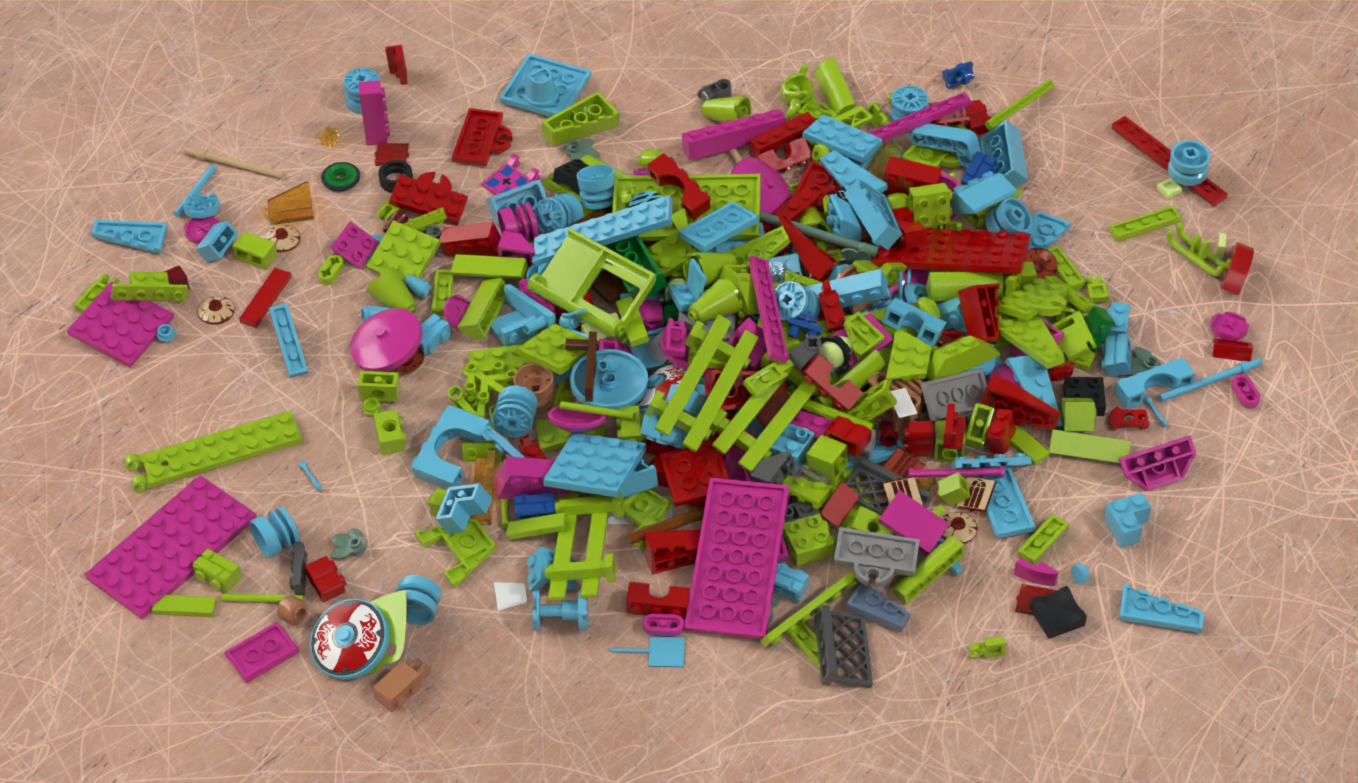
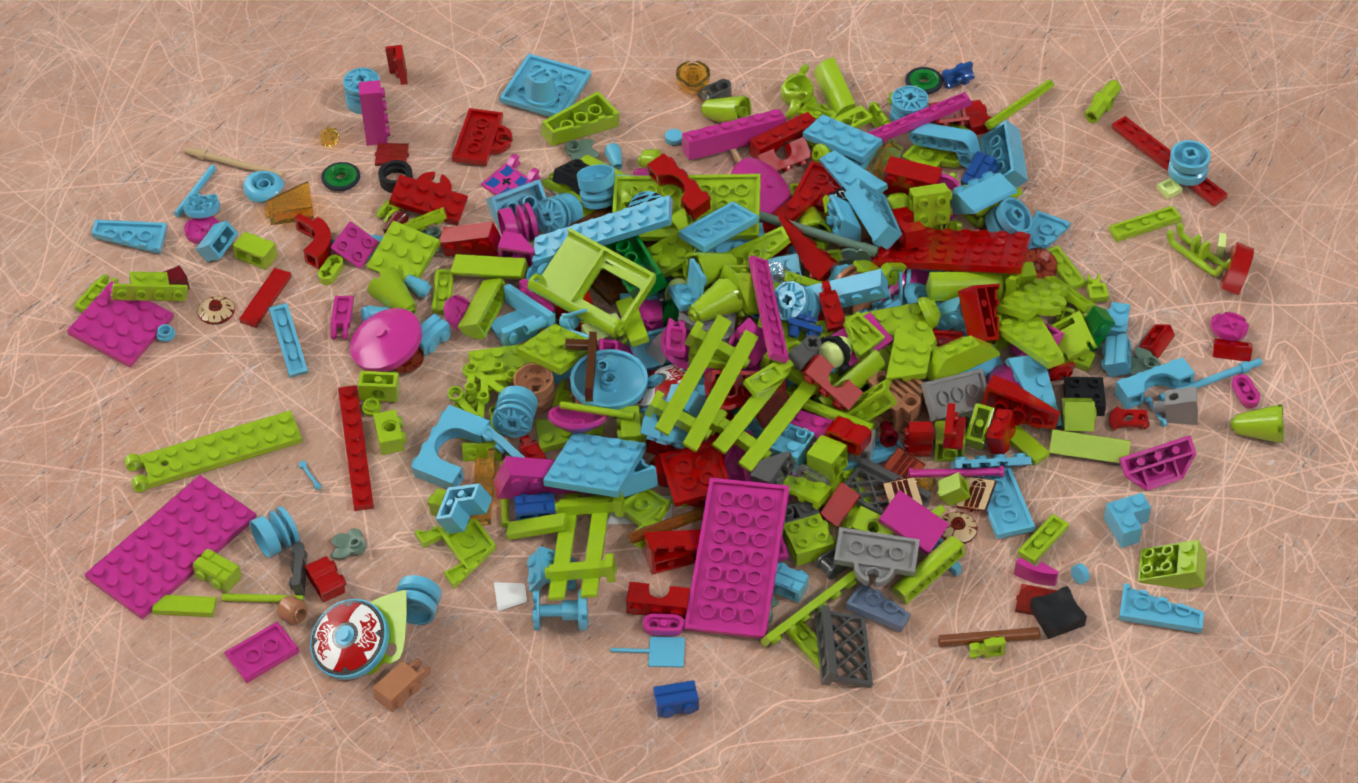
(262, 185): none -> medium azure hat
(284, 237): tan dish -> none
(319, 249): none -> red arch
(342, 315): none -> dark pink hinge
(355, 448): none -> red plate
(614, 155): none -> medium azure cone
(673, 137): none -> medium azure tile
(676, 699): none -> blue brick
(692, 77): none -> clear yellow cylinder
(826, 562): none -> dark grey piece
(903, 314): medium azure arch -> none
(904, 403): white sticker -> none
(934, 79): none -> green wheel
(979, 637): none -> dark orange axle
(1103, 101): none -> lime piece
(1158, 339): none -> red slope
(1174, 565): none -> lime slope
(1179, 406): none -> light grey torso
(1261, 423): none -> lime cone

